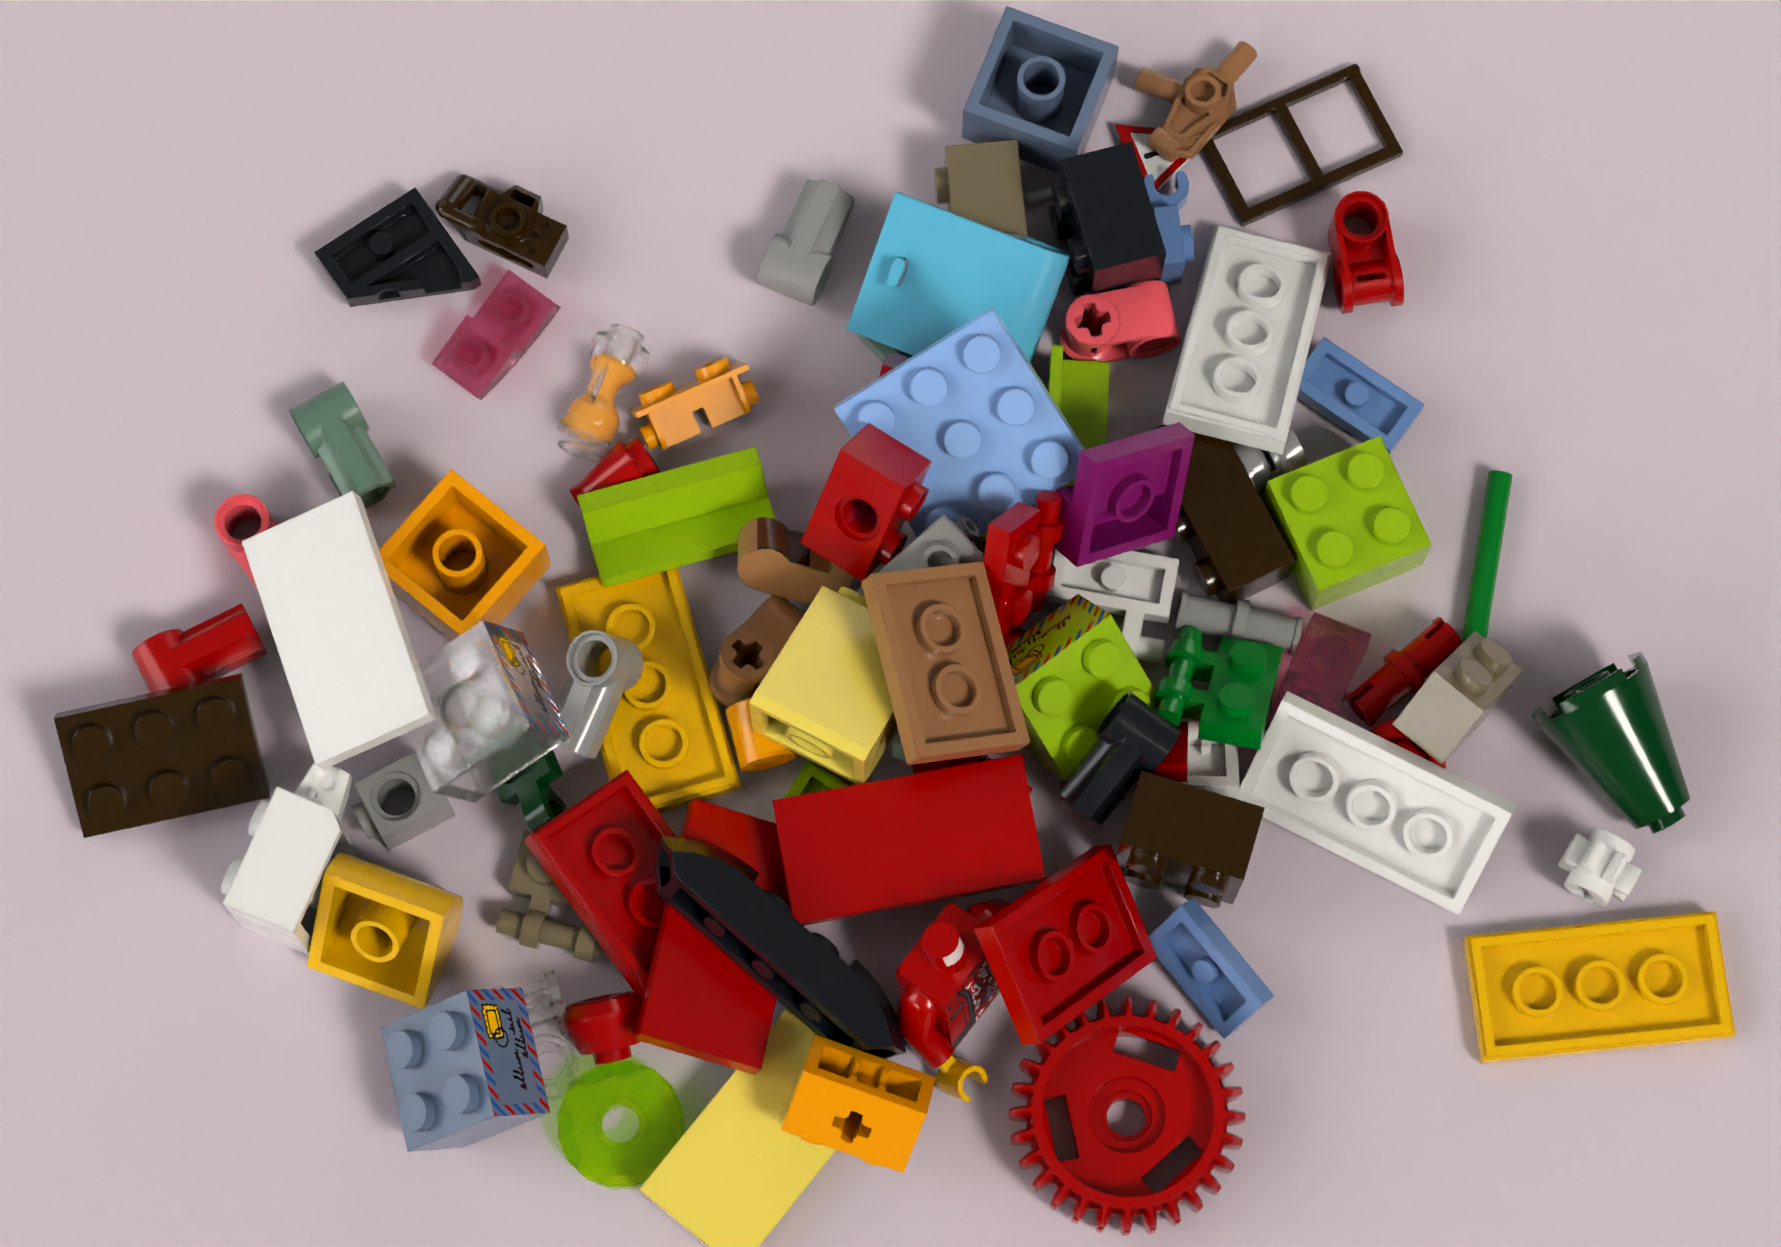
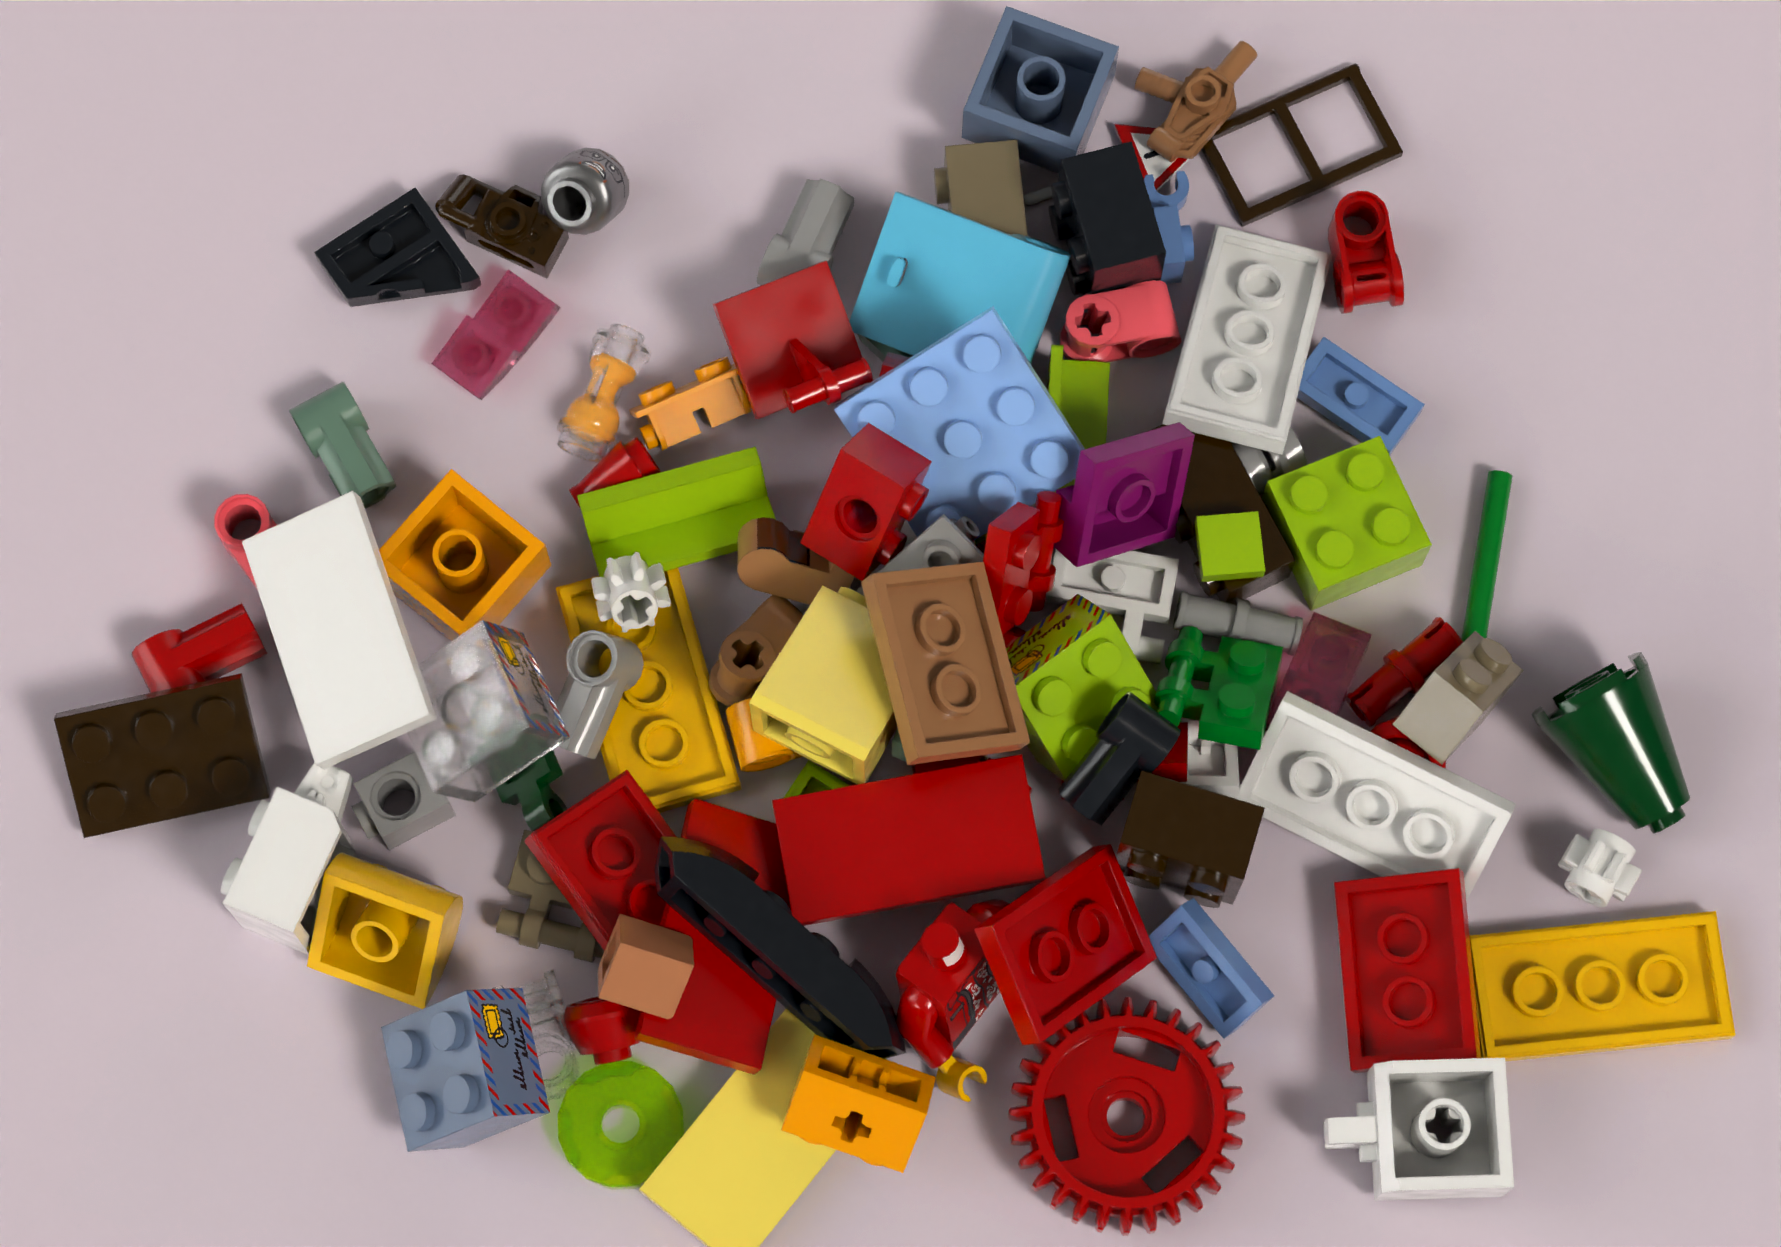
(585, 191): none -> flat silver head
(630, 592): none -> white gear
(645, 967): none -> nougat panel
(792, 342): none -> red plate
(1229, 546): none -> lime tile
(1407, 968): none -> red plate
(1411, 1161): none -> white hinge

